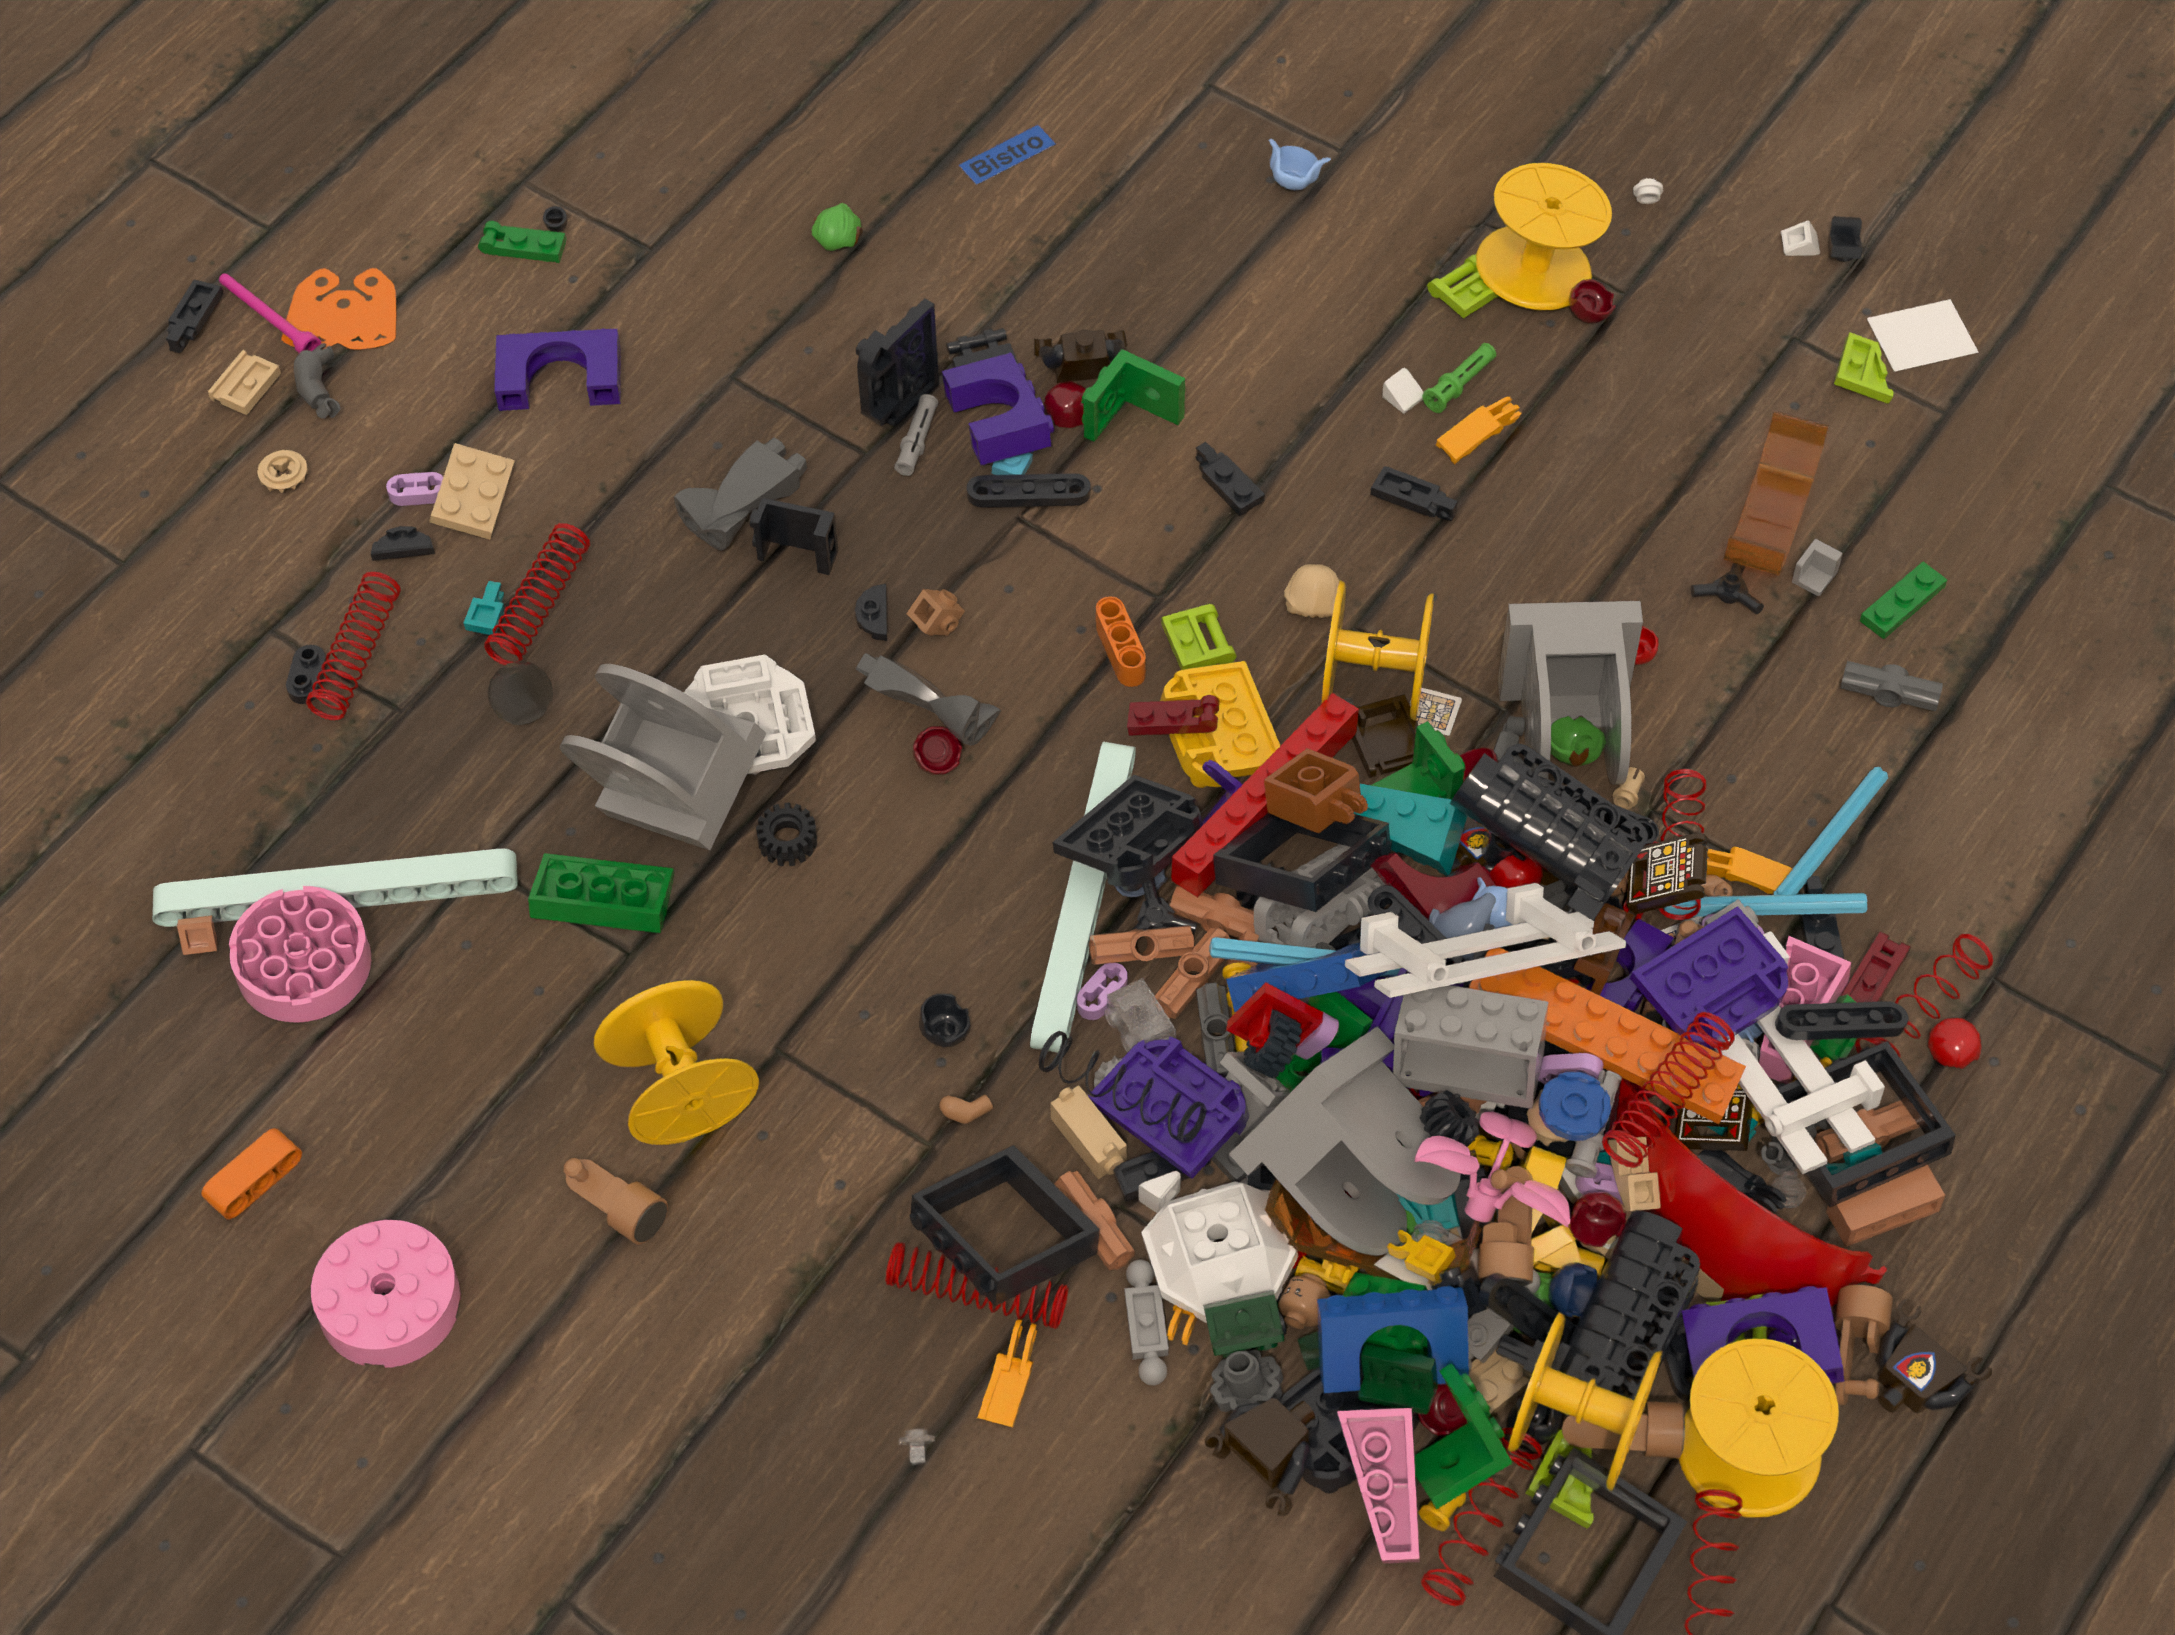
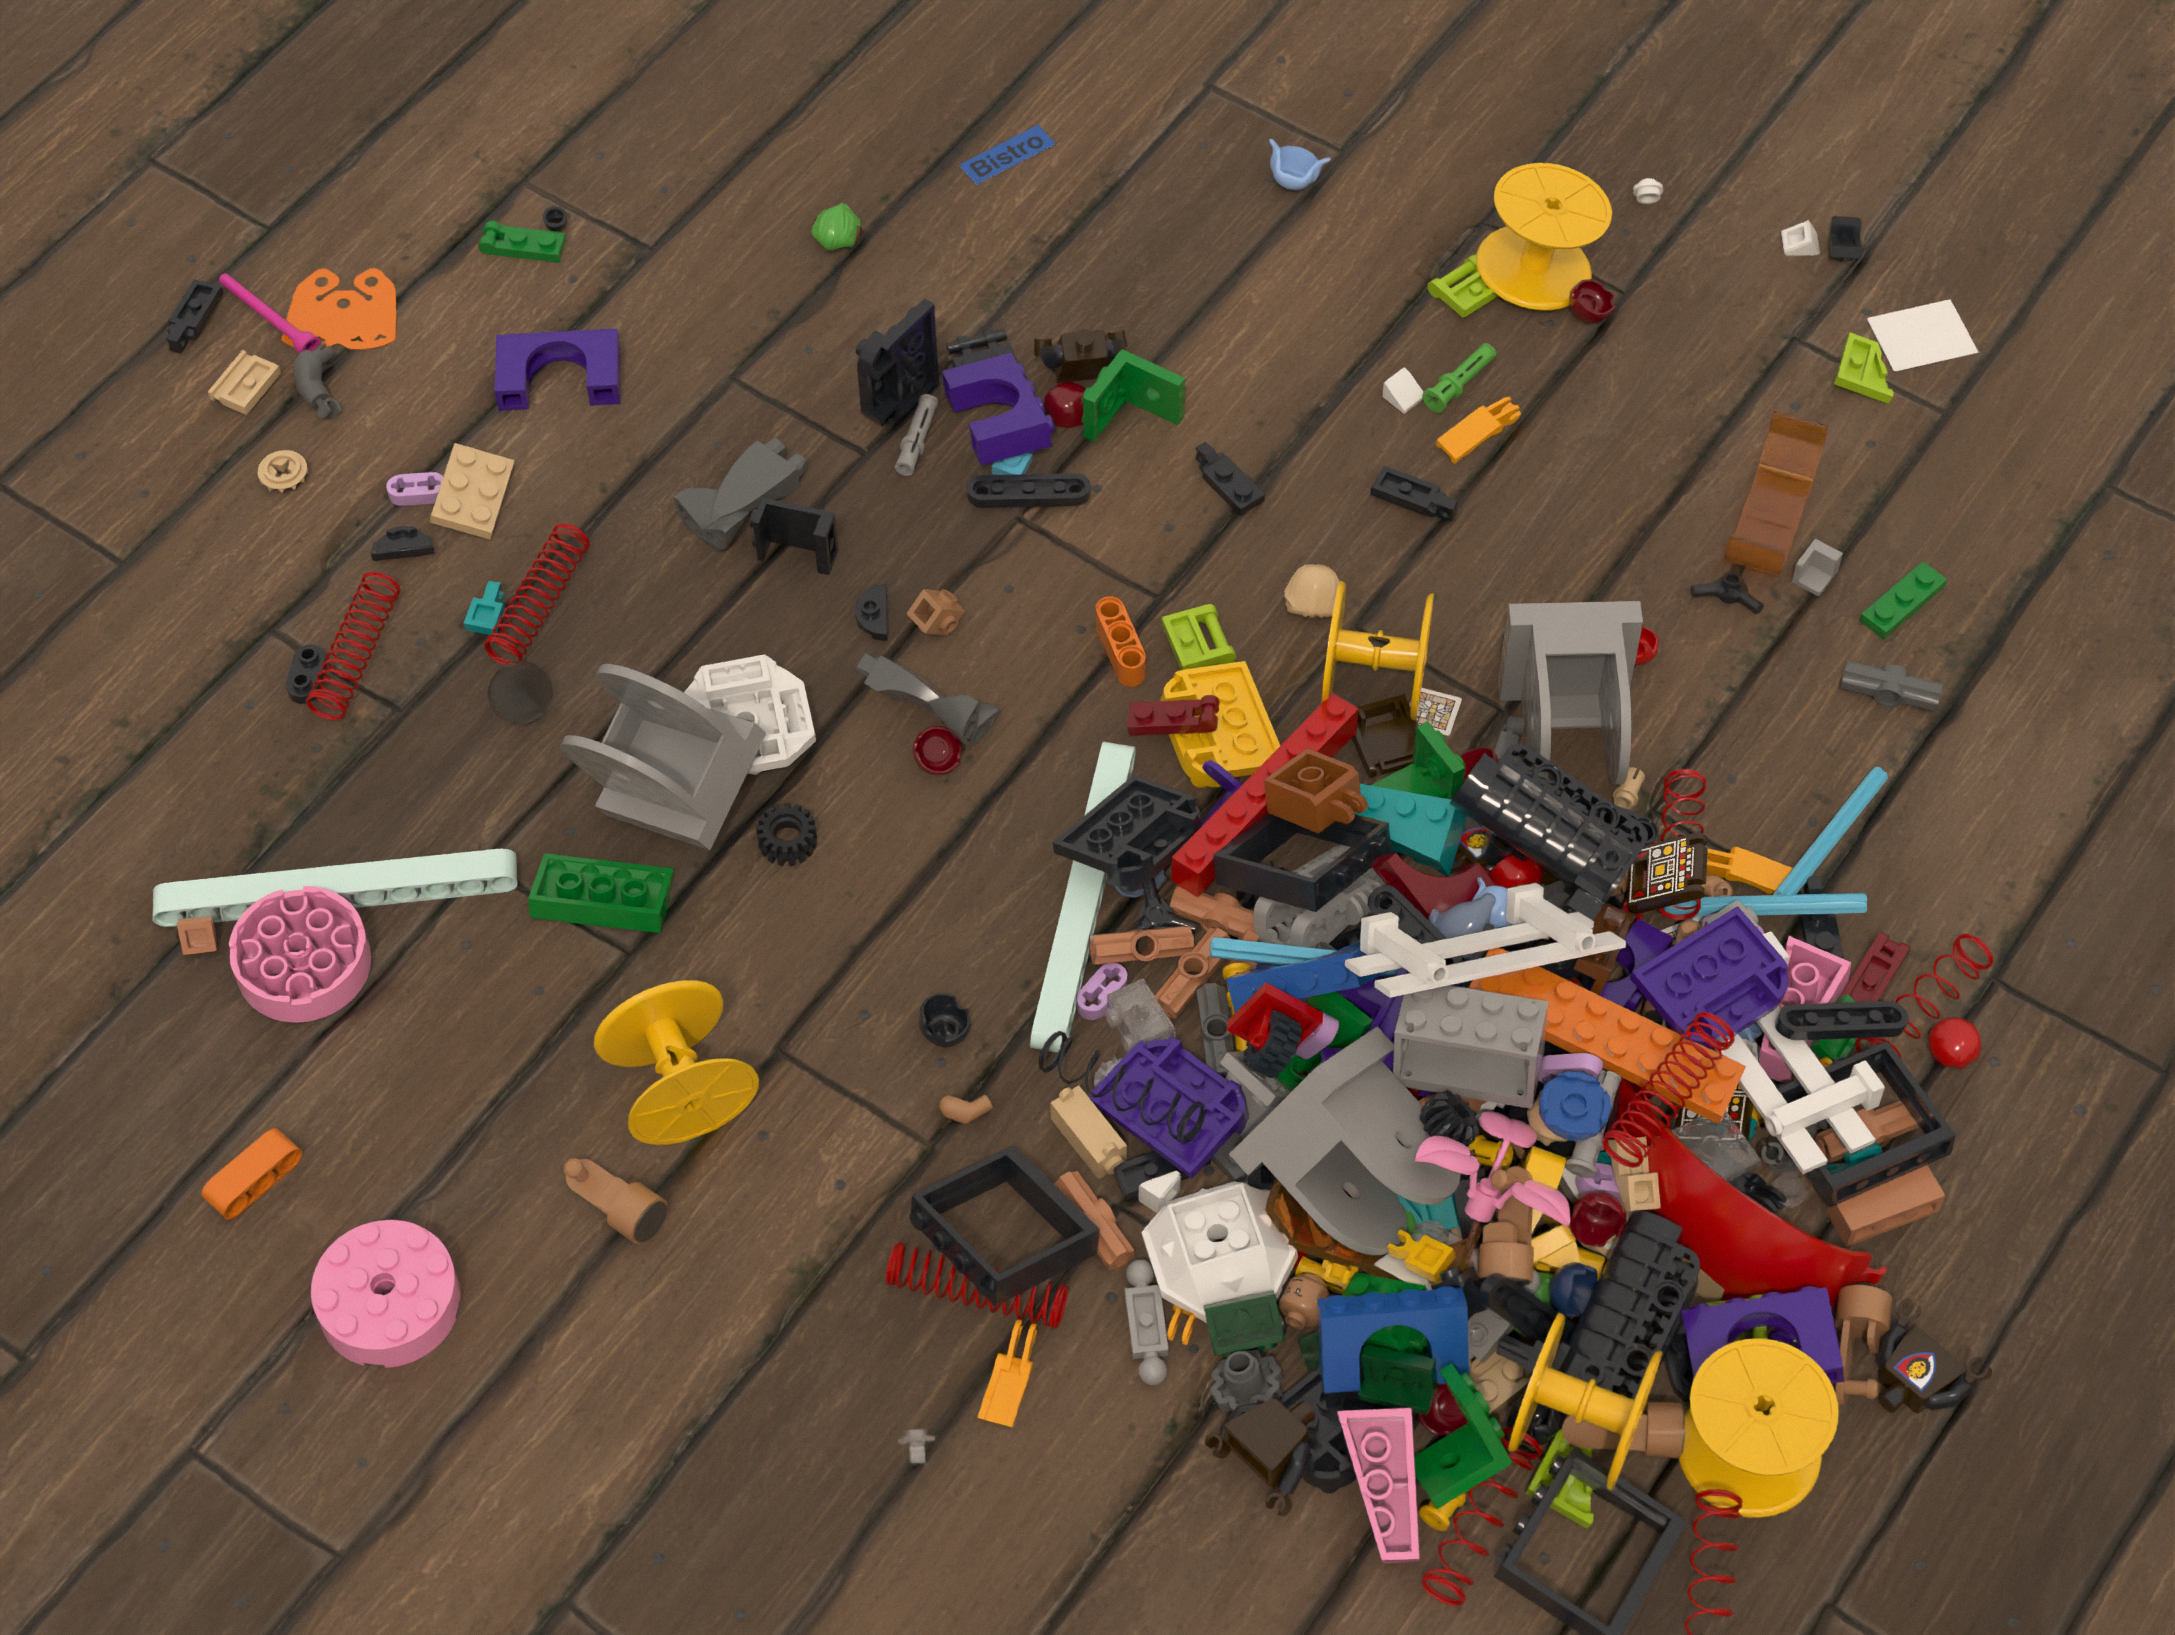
(1576, 741): bright green hair -> none
(1719, 1146): none -> clear tile

